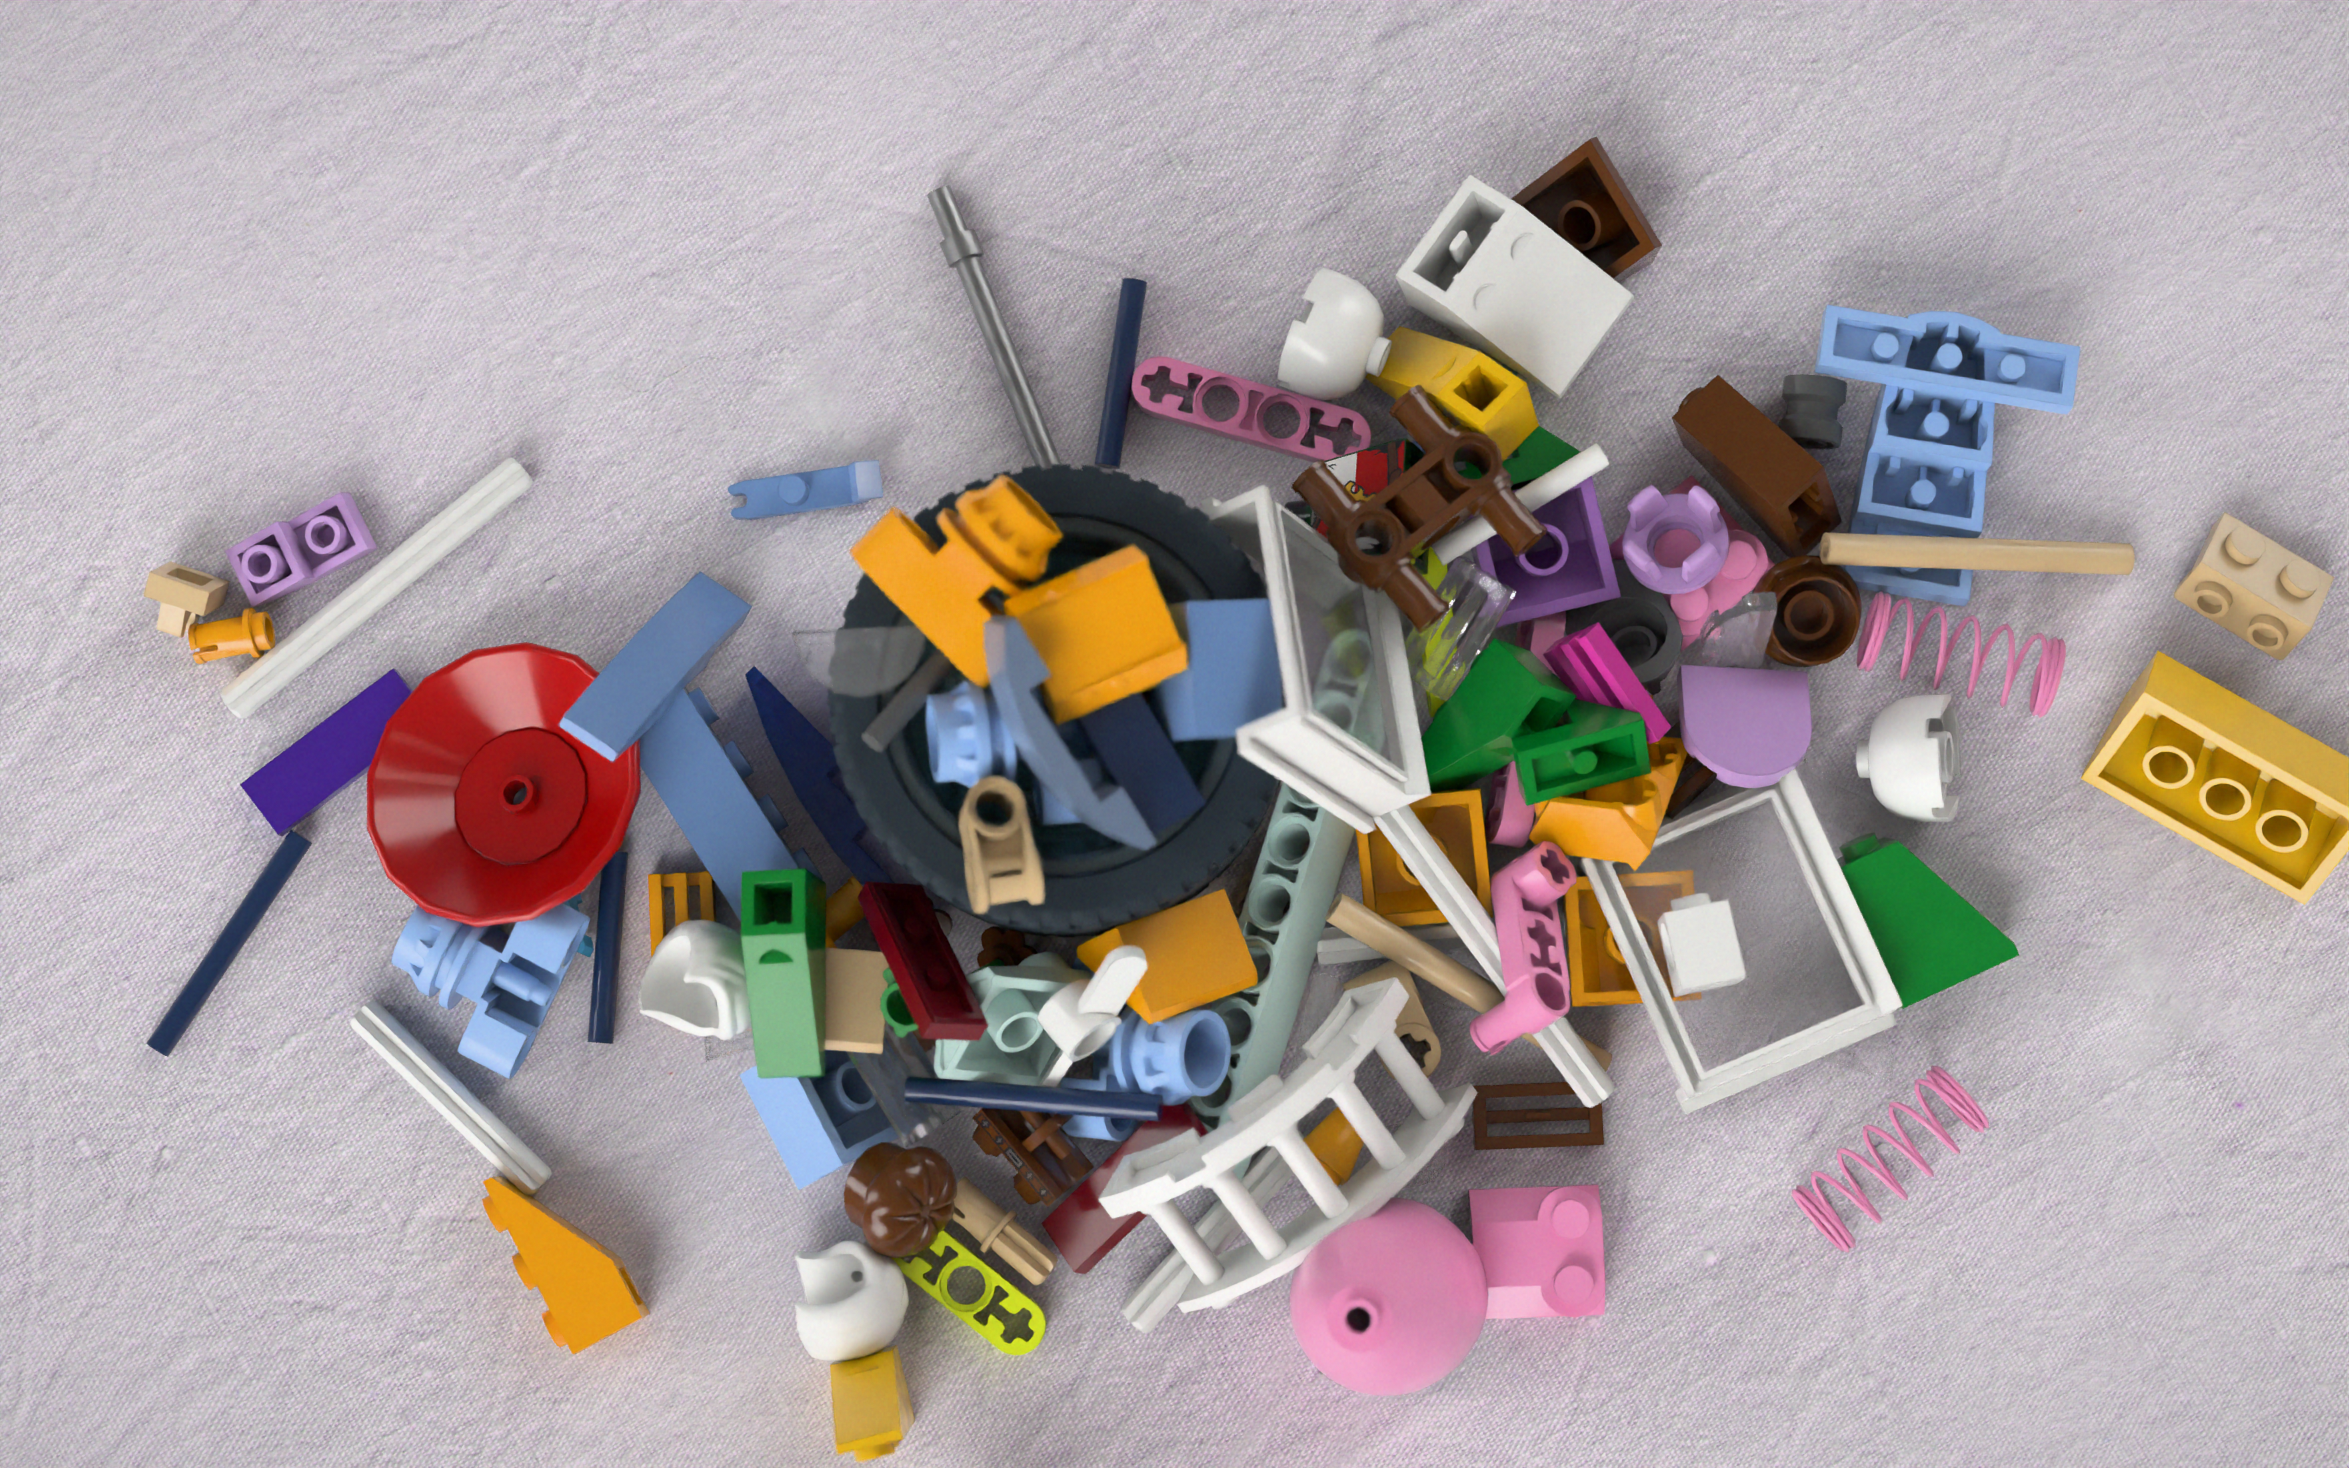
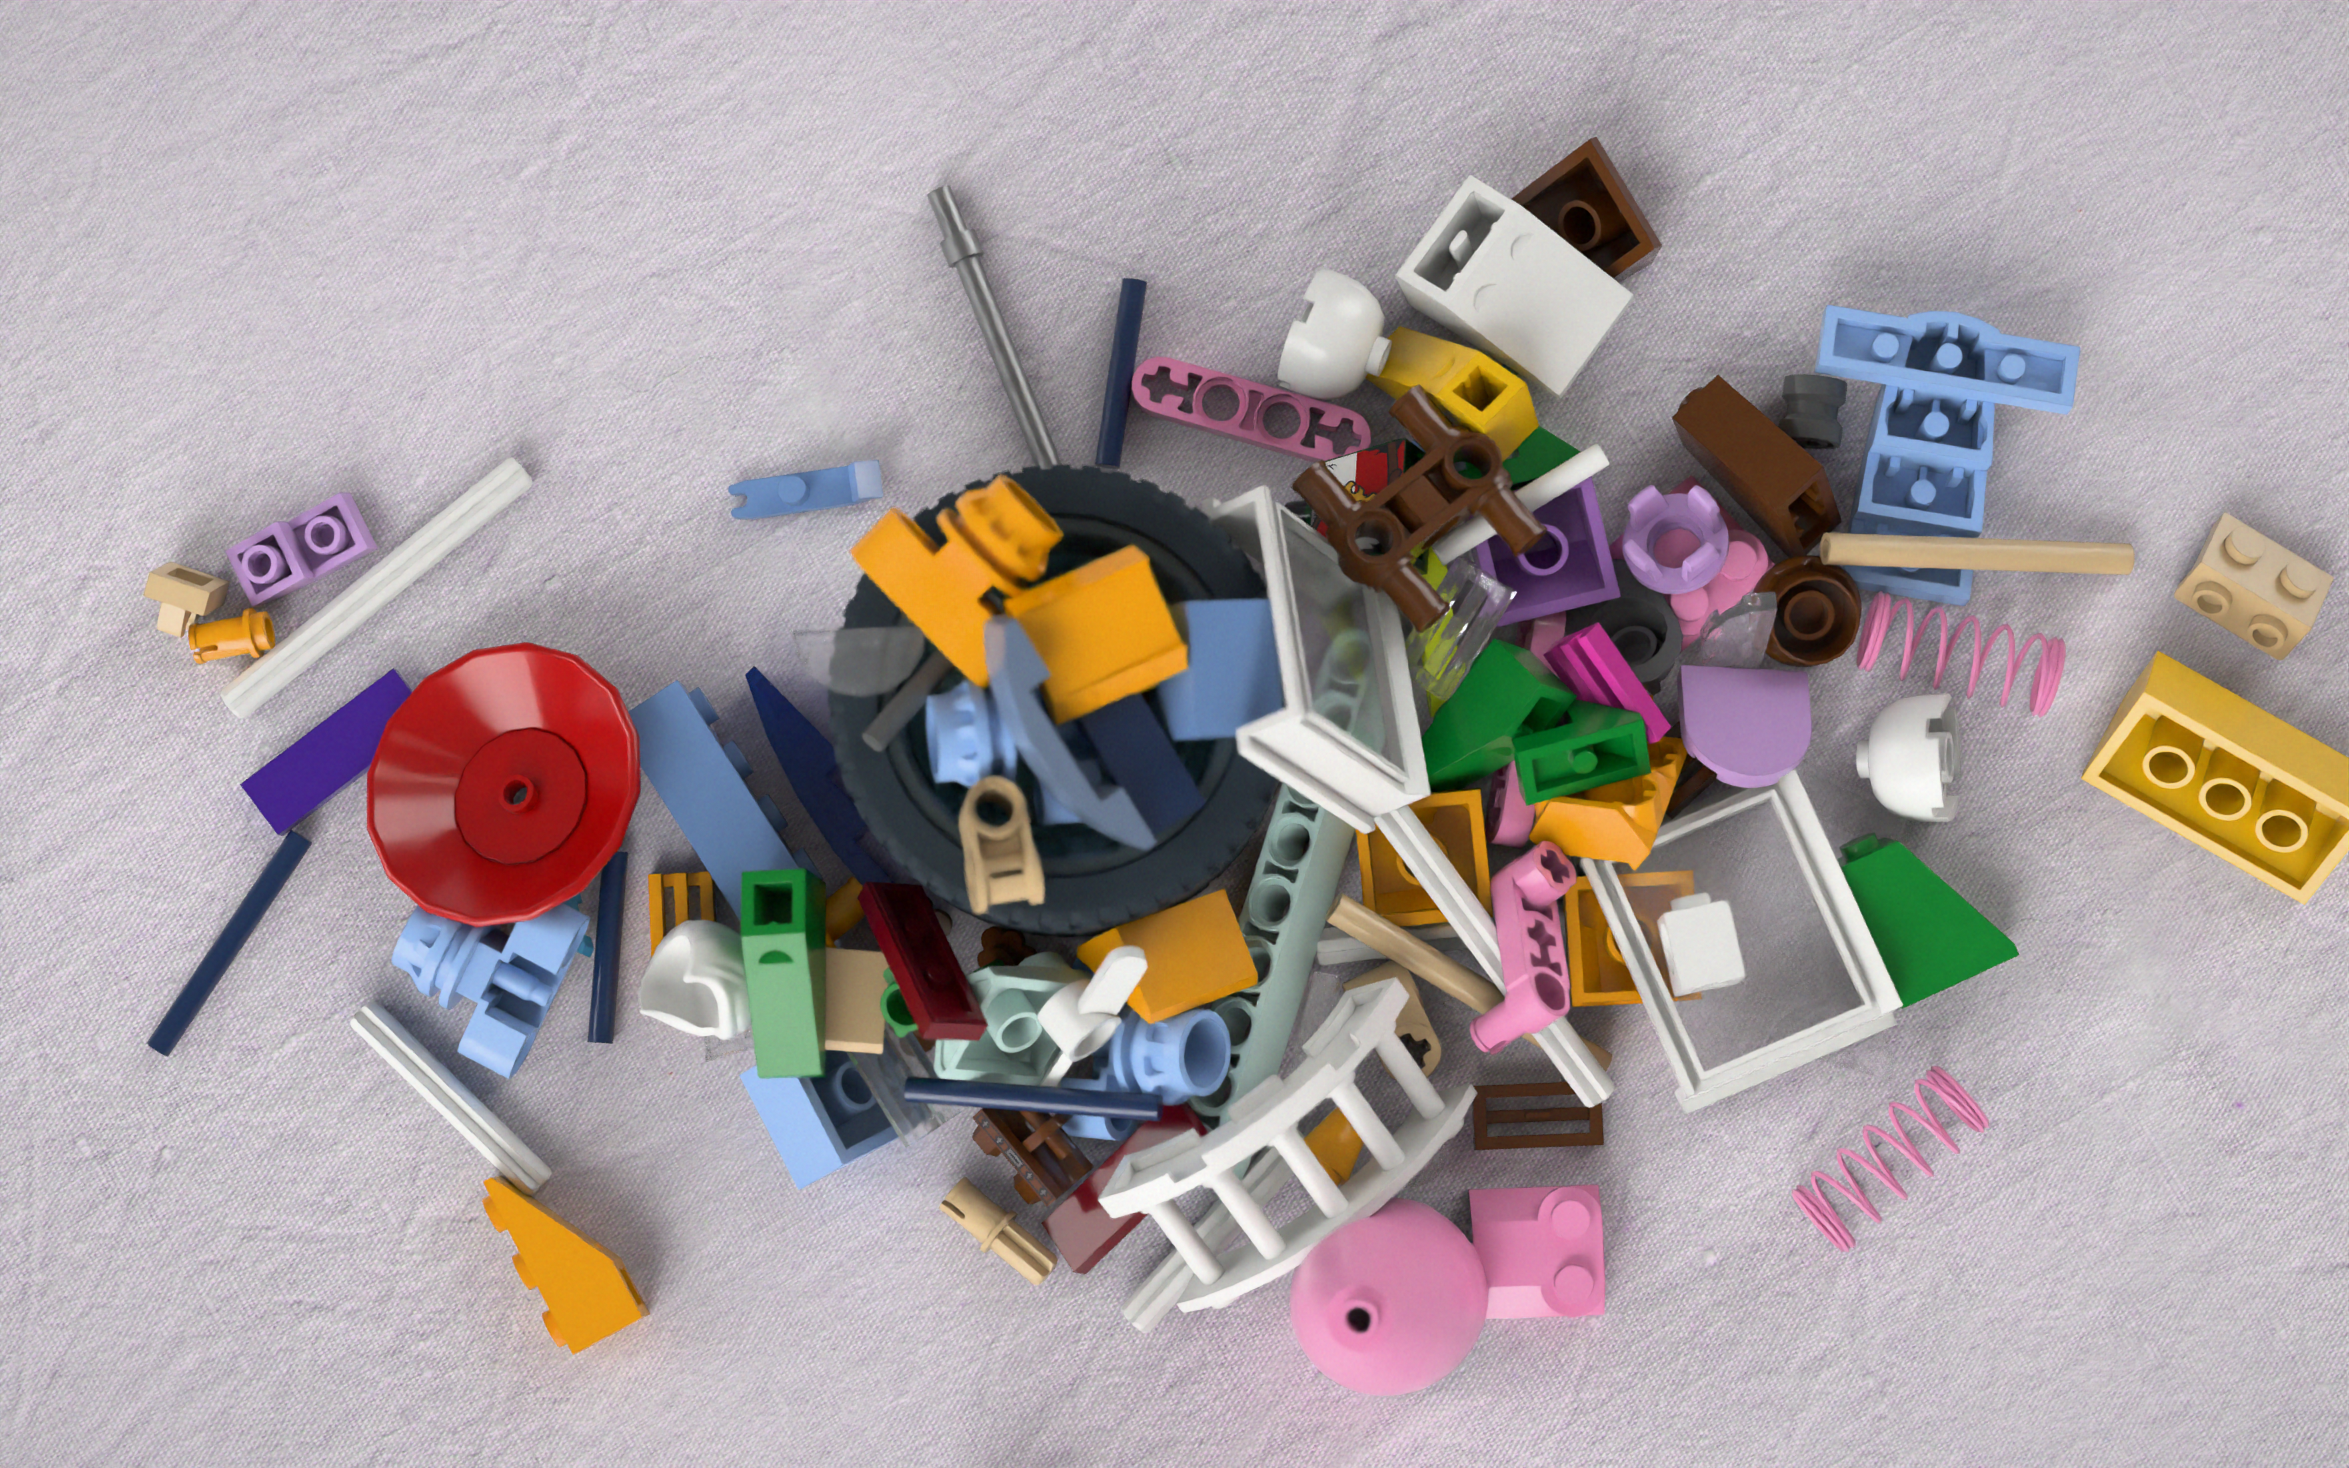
(655, 667): medium blue slope -> none
(851, 1301): white piece -> none
(870, 1404): yellow slope -> none
(900, 1197): reddish brown piece -> none
(995, 1326): neon yellow beam -> none

